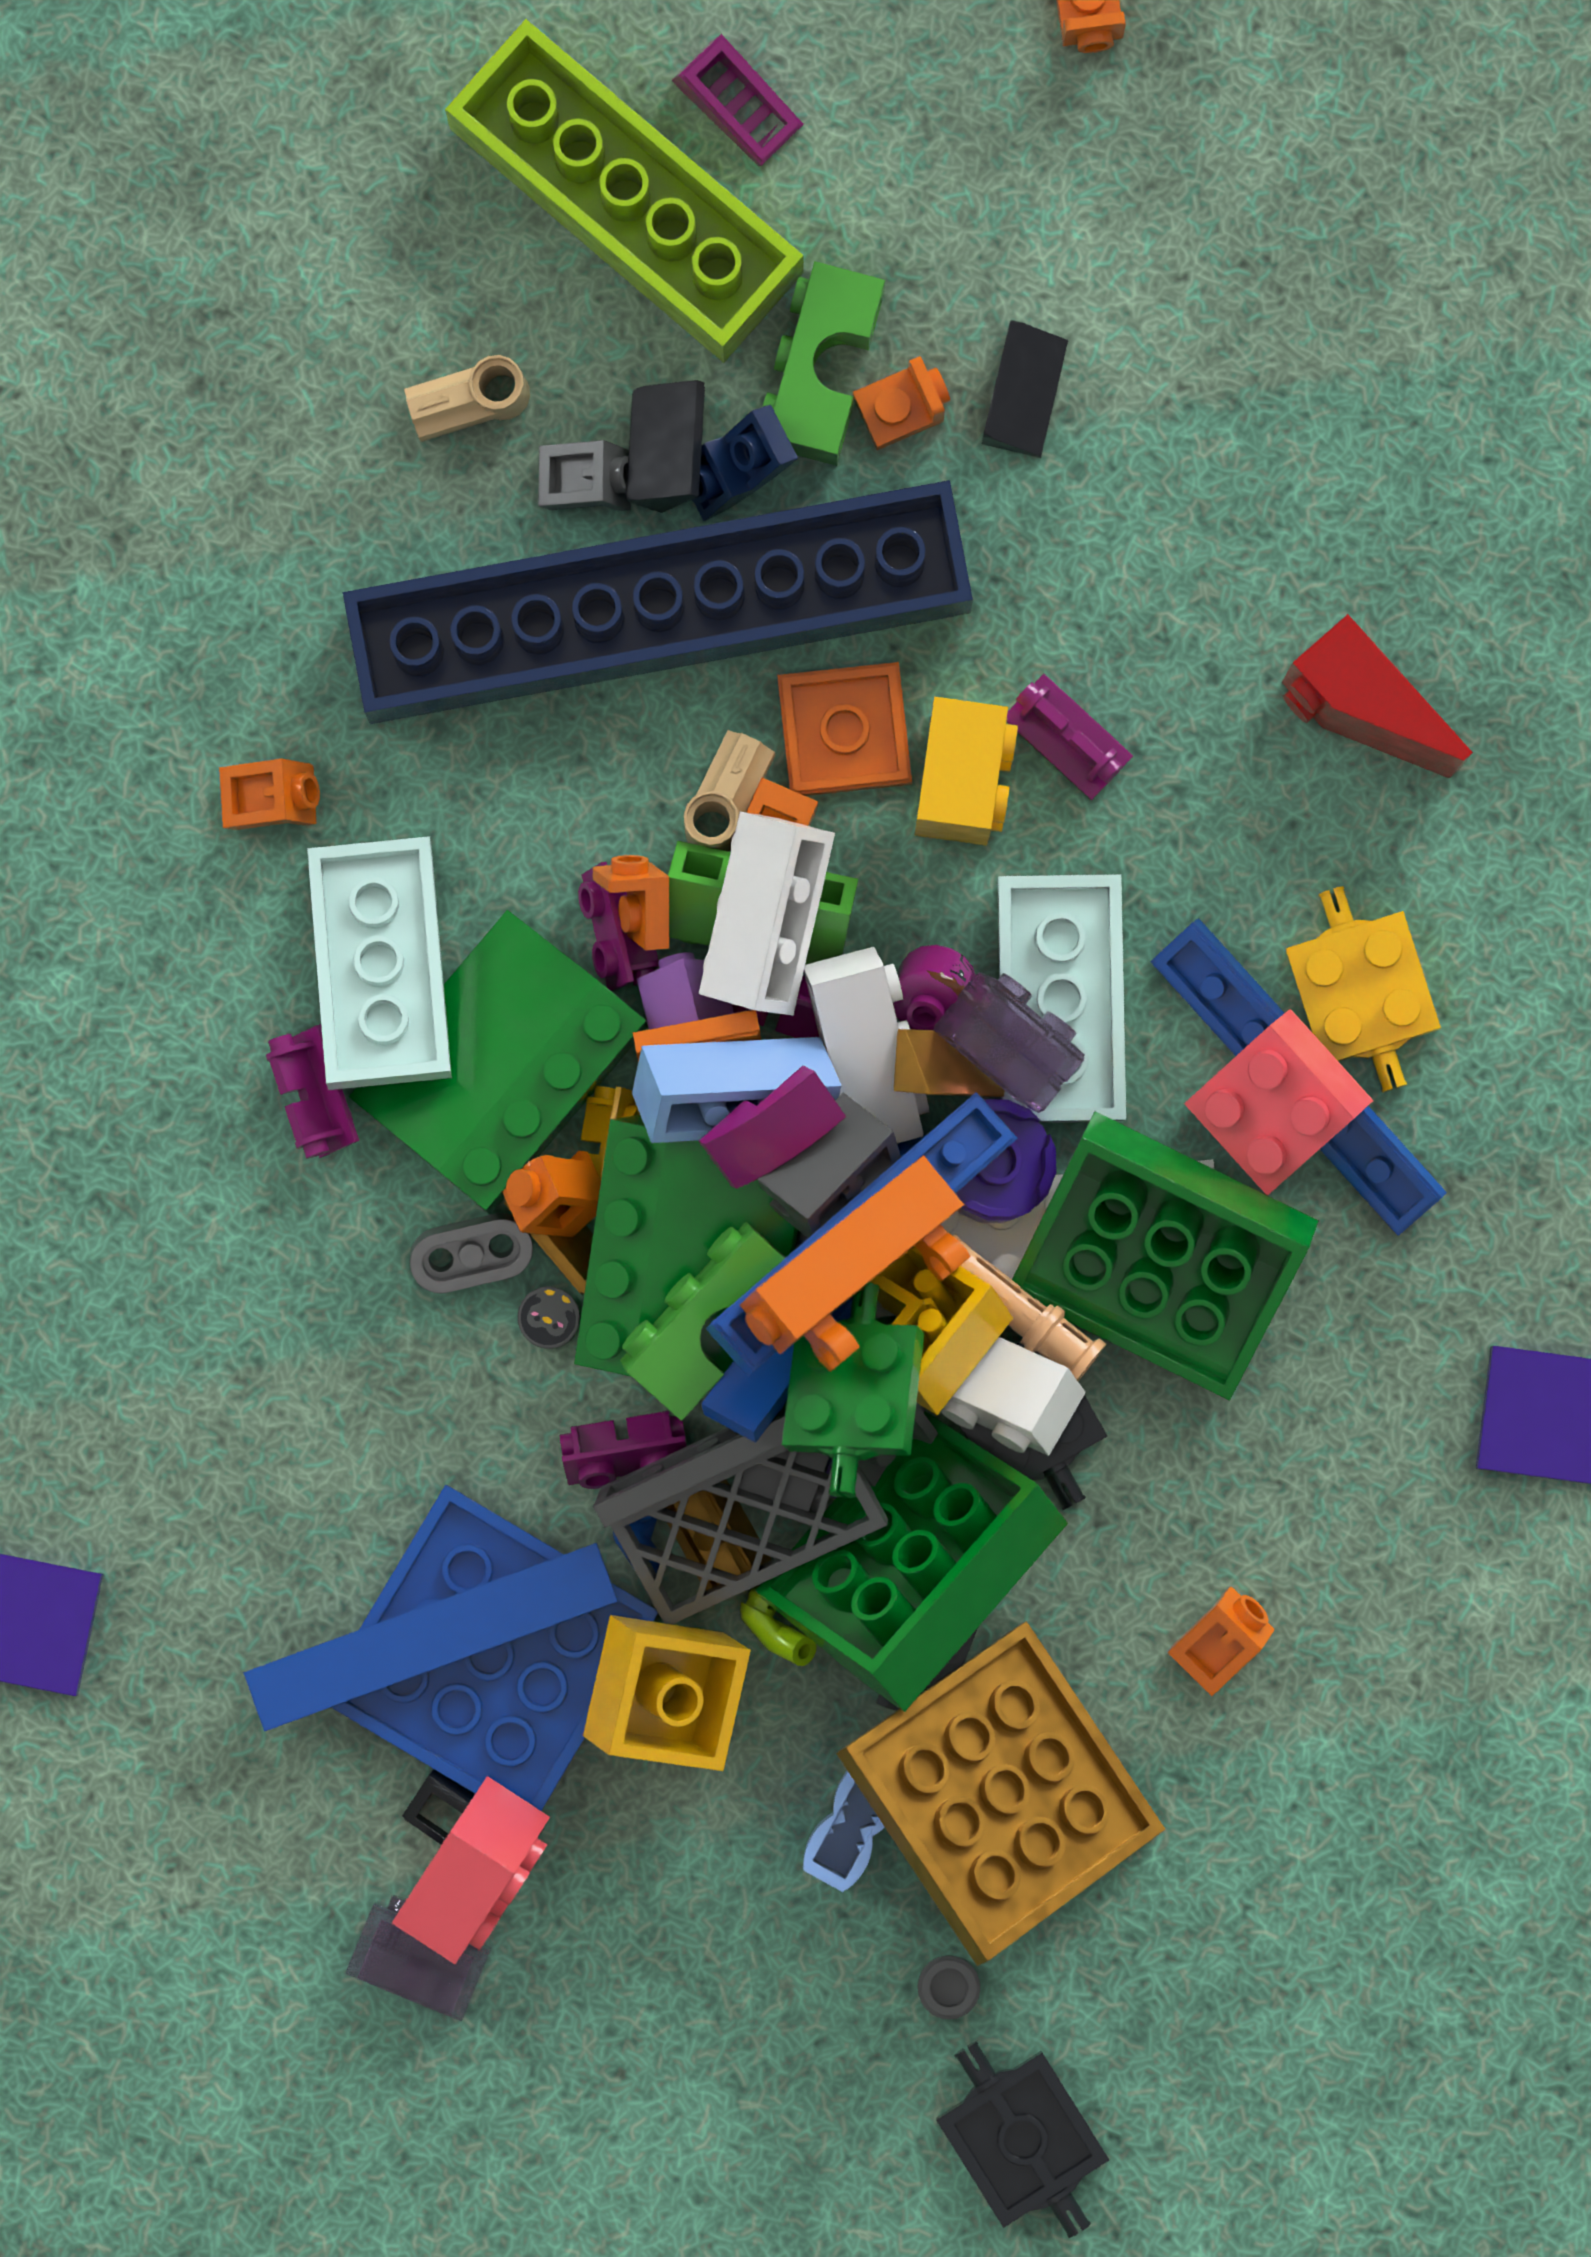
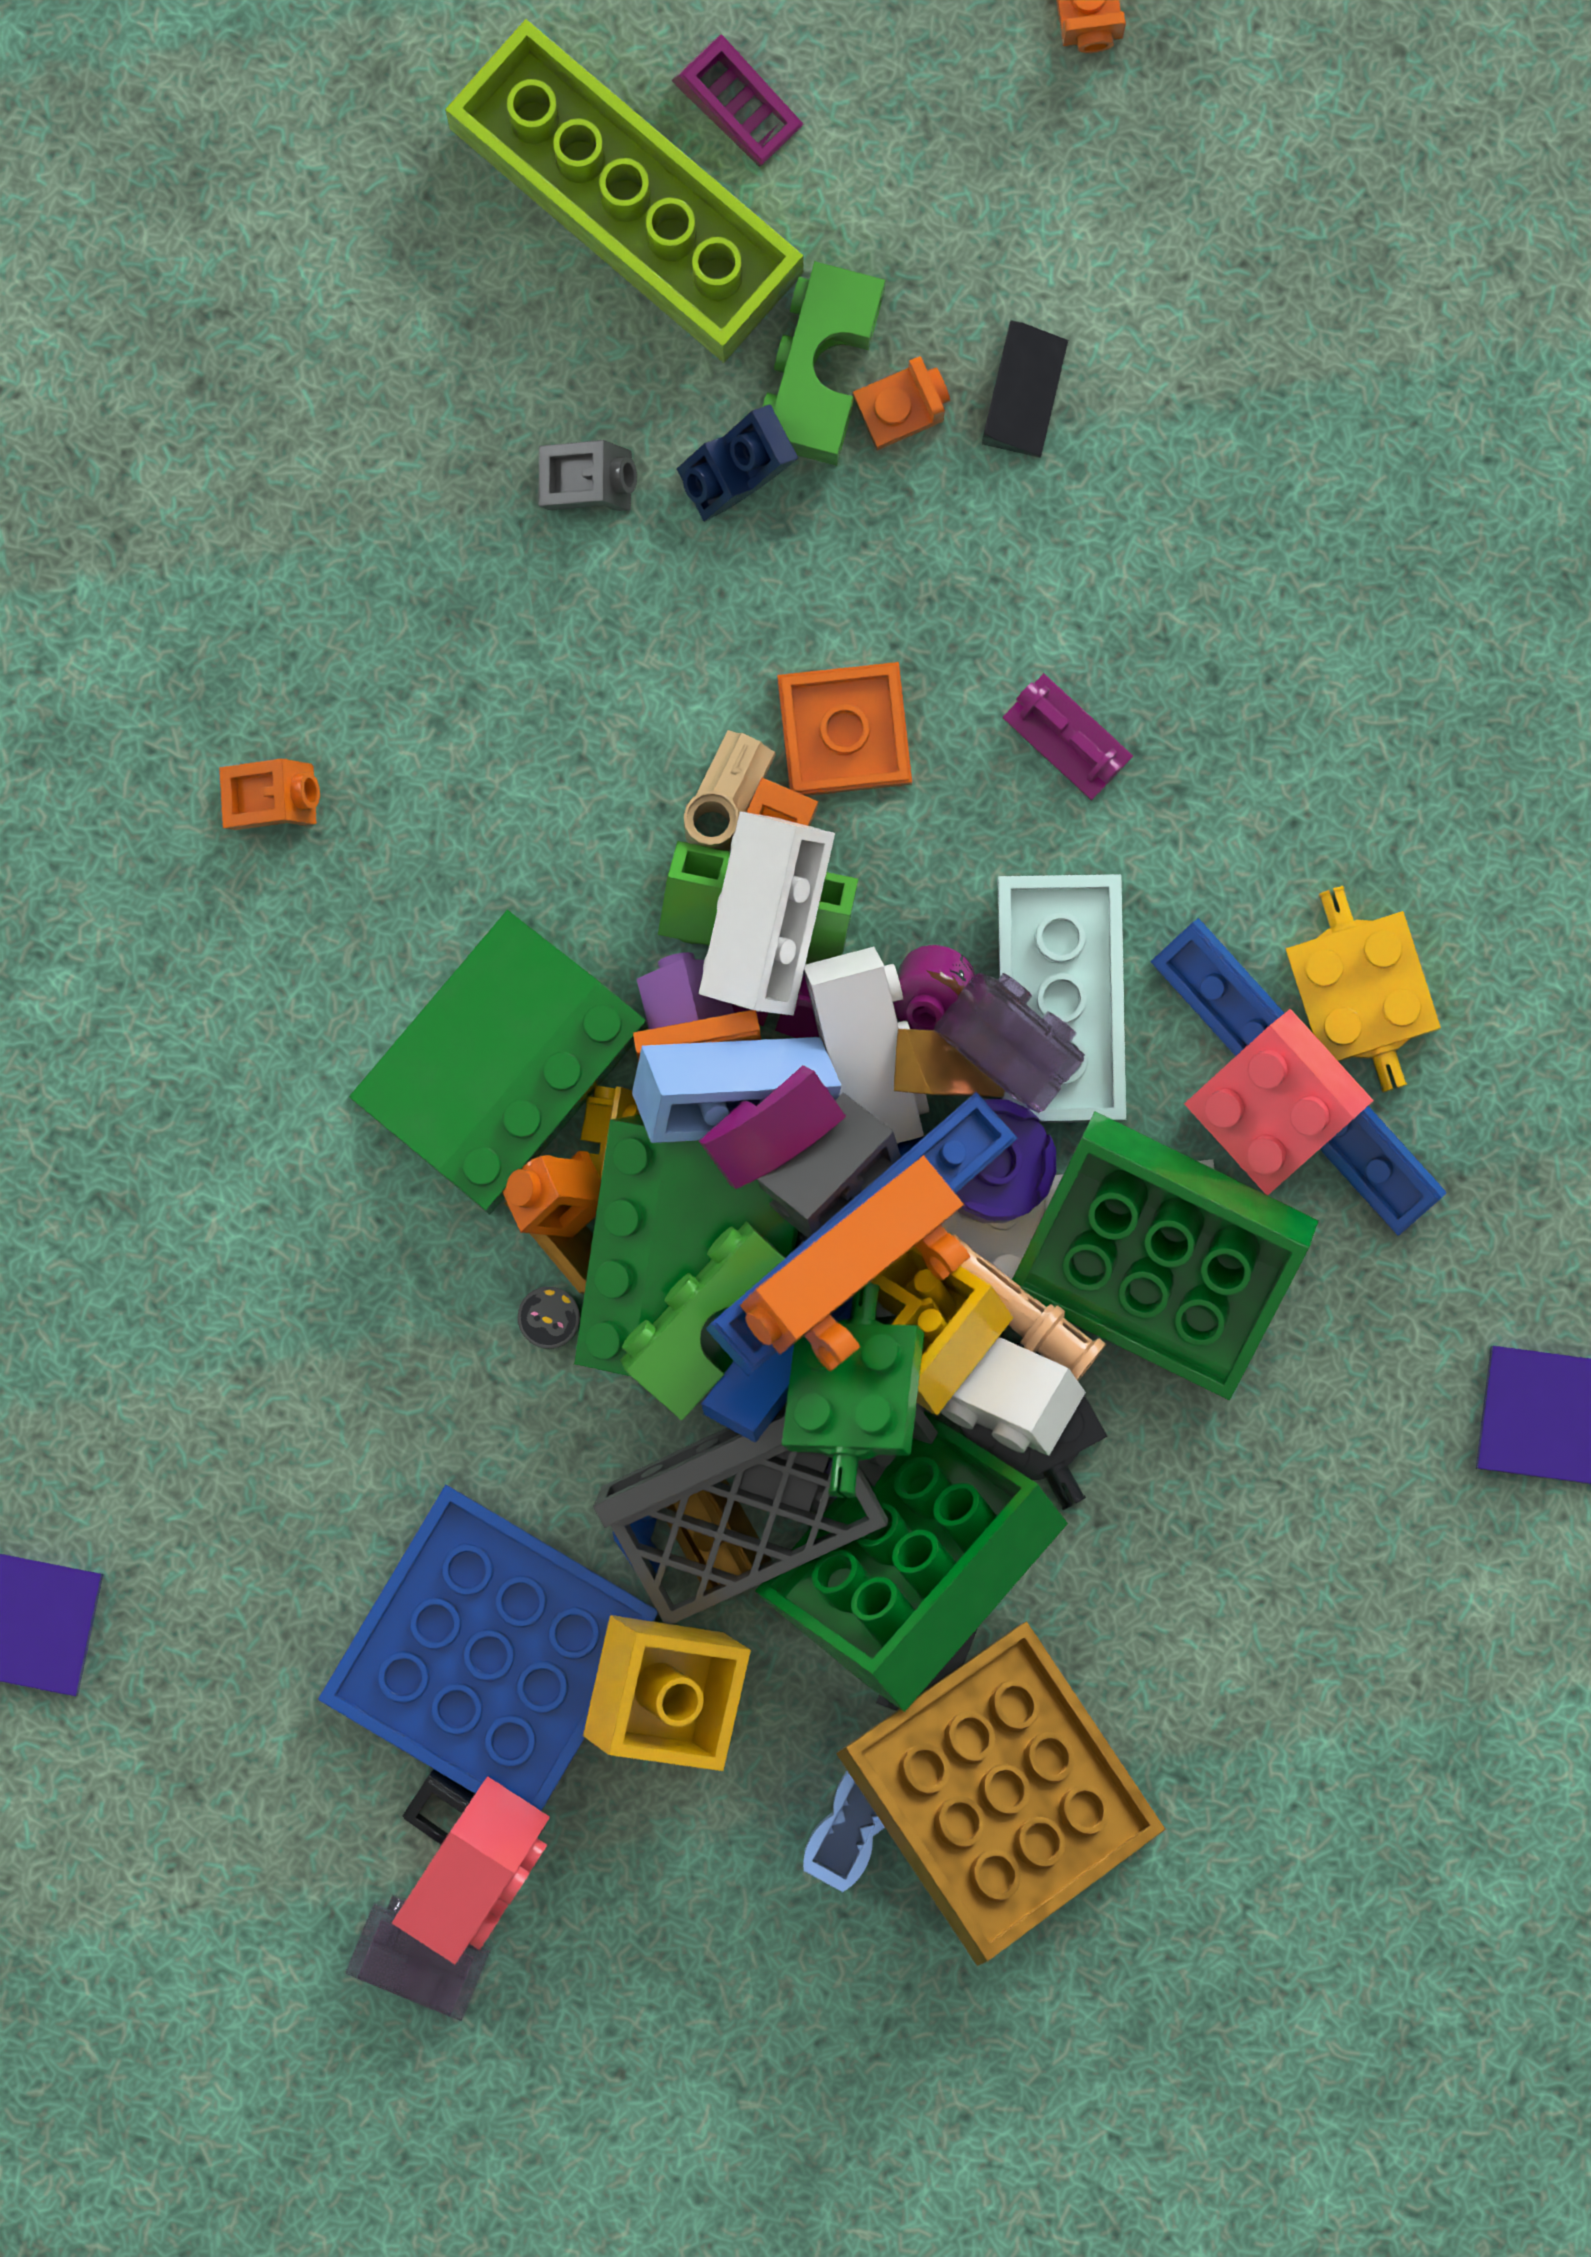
(322, 1116): magenta hinge -> none
(379, 963): light aqua plate -> none
(430, 1637): blue tile -> none
(460, 398): tan piece -> none
(473, 1258): flat silver plate -> none
(596, 1457): magenta hinge -> none
(614, 953): magenta hinge -> none
(646, 905): orange bracket -> none
(658, 602): dark blue brick -> none
(665, 444): black slope -> none
(774, 1634): lime arm -> none
(948, 1987): dark grey tile -> none
(962, 770): yellow brick -> none
(1022, 2139): black plate -> none
(1223, 1640): orange bracket -> none
(1365, 698): red slope -> none

